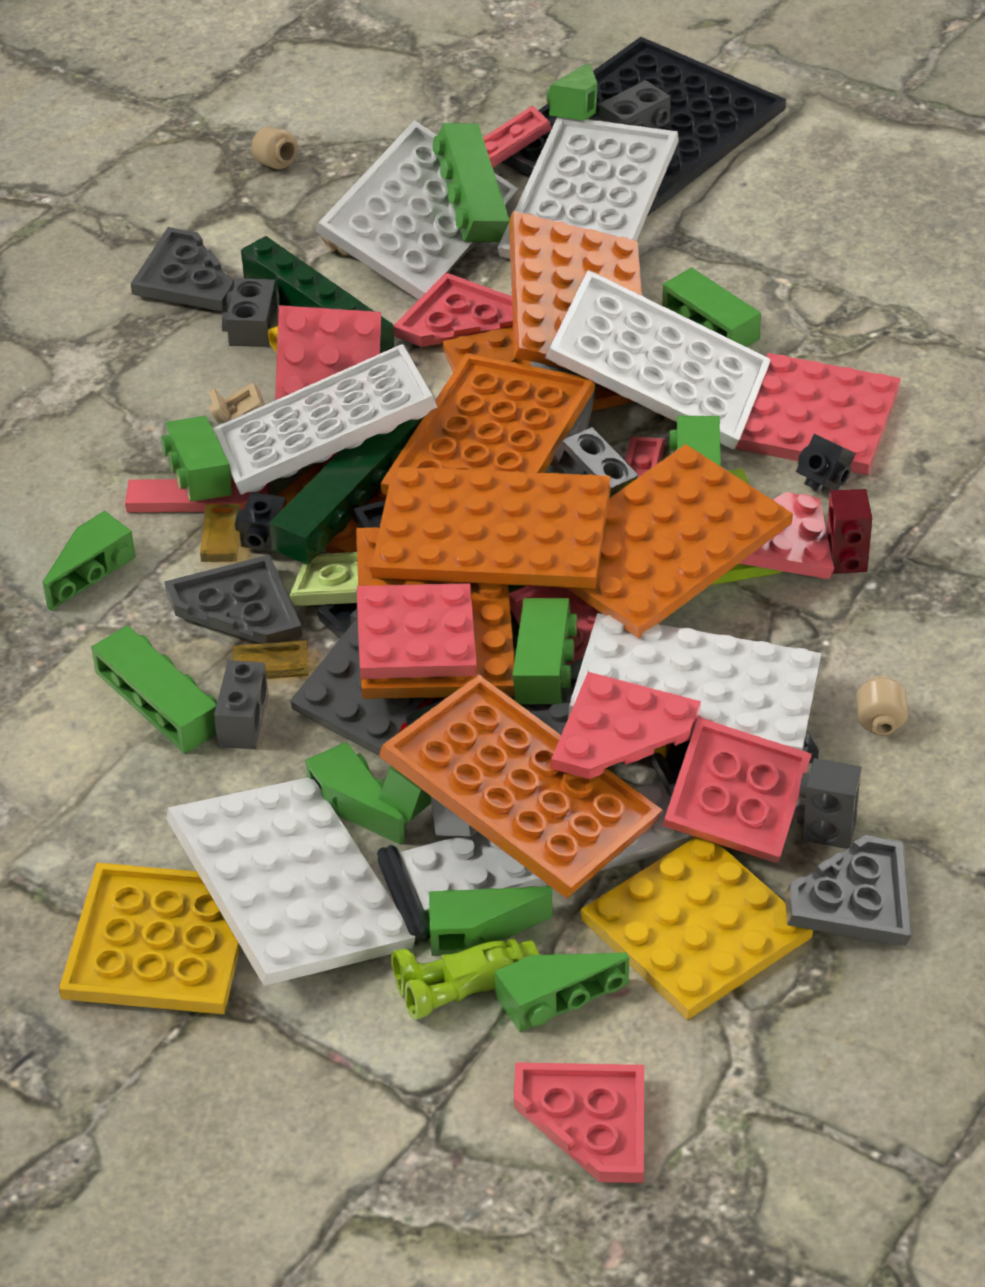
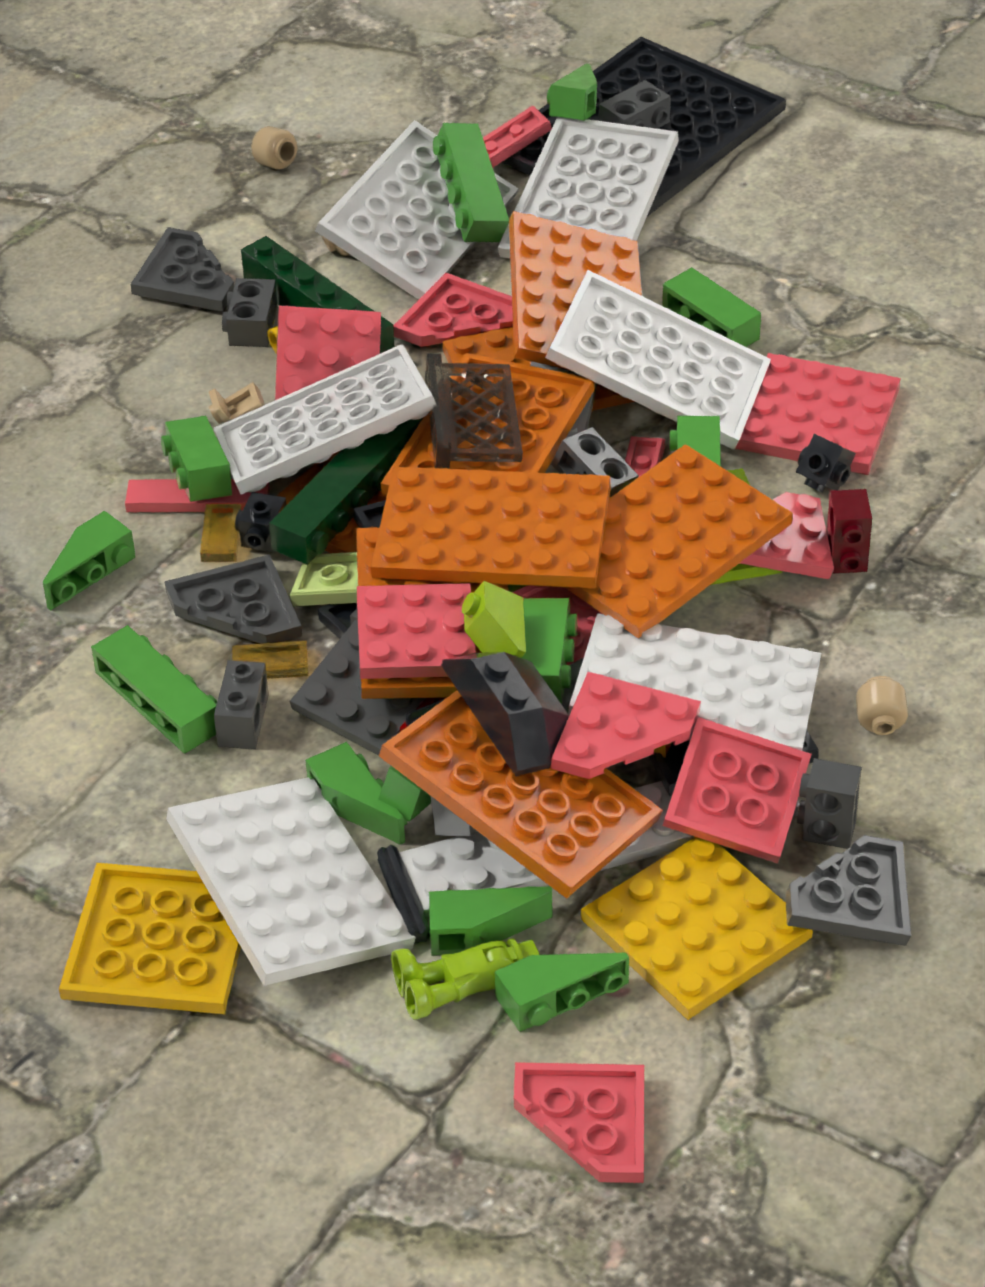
(448, 434): none -> clear smoke fence
(495, 620): none -> lime slope
(511, 706): none -> black wedge

